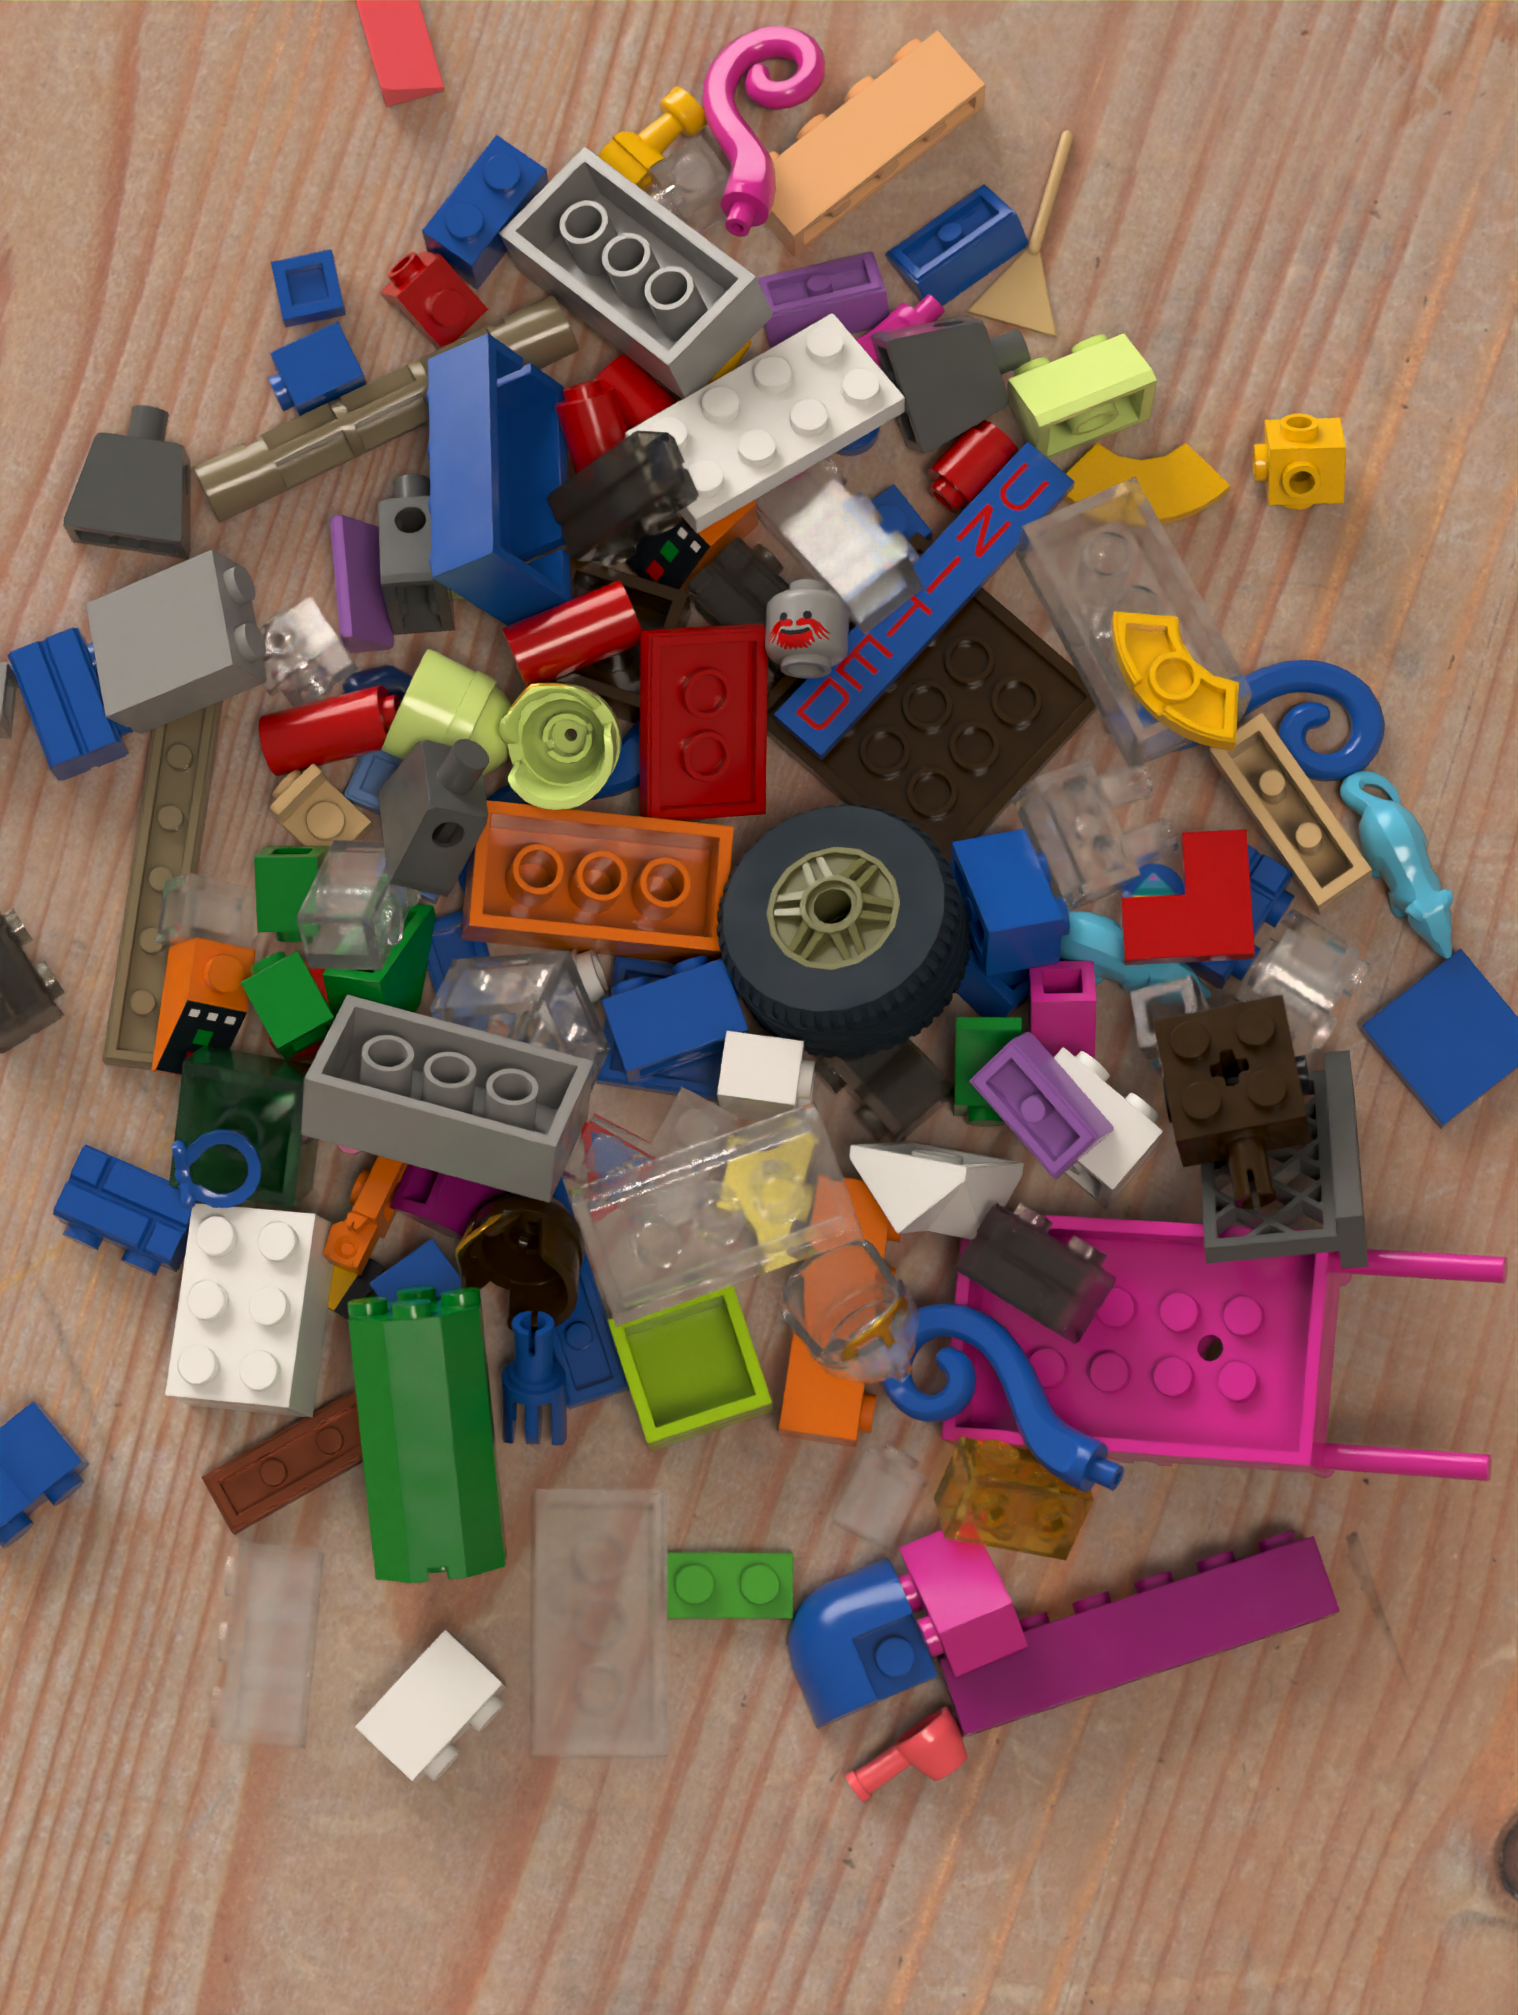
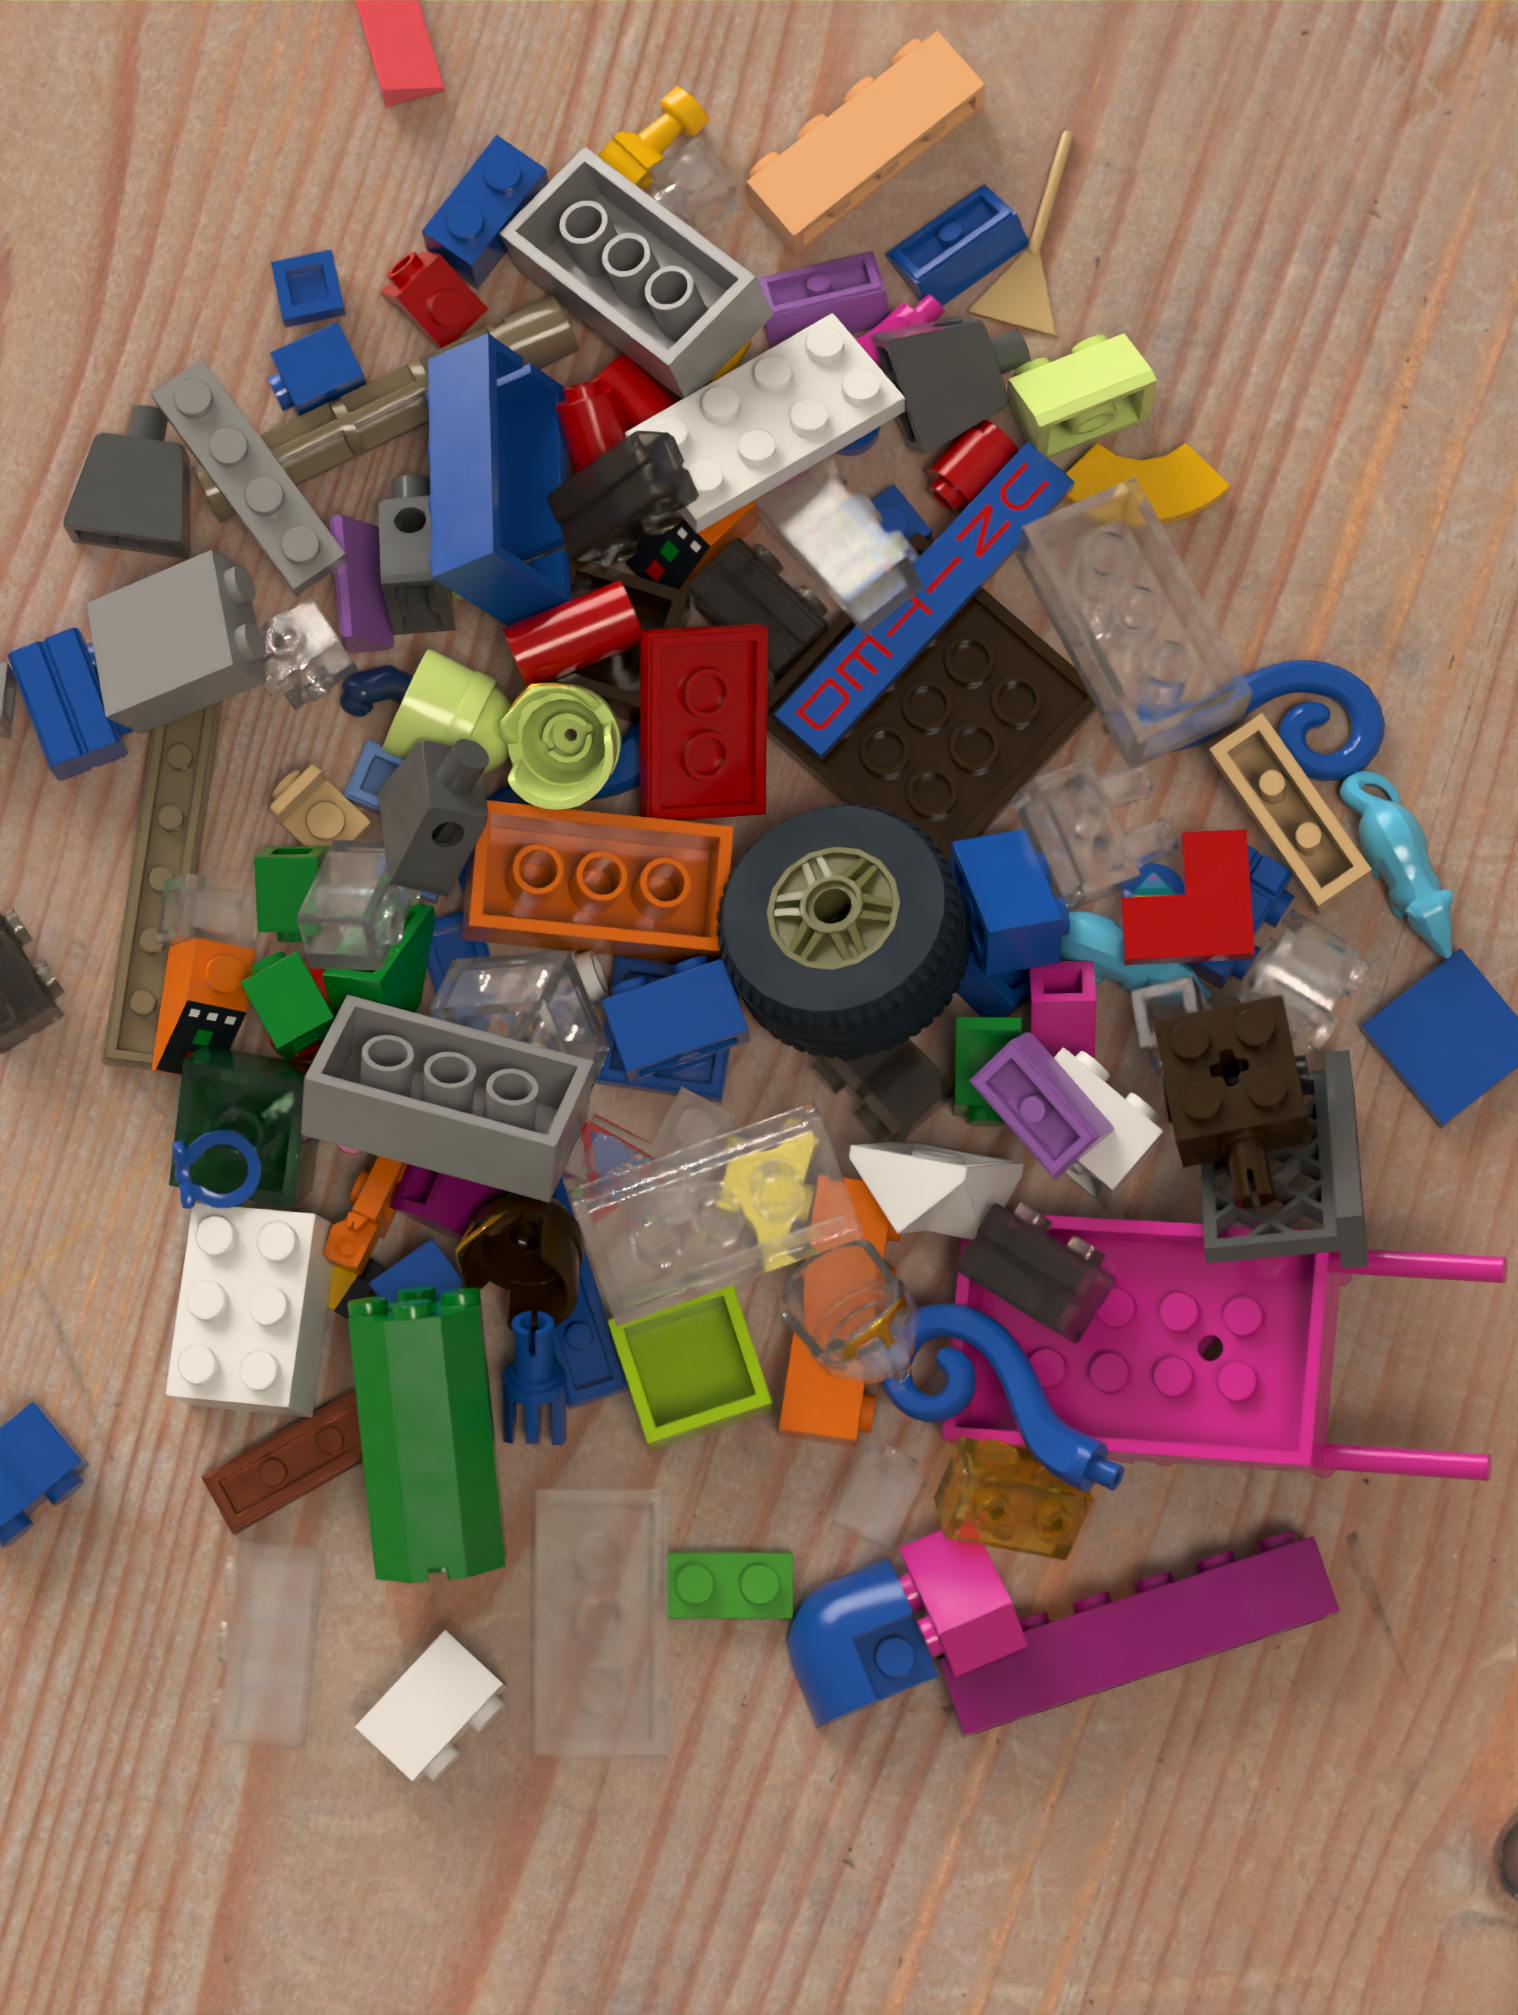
(125, 1208): blue brick -> none
(249, 477): none -> light grey plate
(327, 730): red brick -> none
(752, 175): dark pink plant -> none
(764, 1076): white brick -> none
(807, 629): light grey head -> none
(930, 1746): coral bar -> none
(1171, 682): yellow tile -> none
(1301, 461): yellow brick -> none

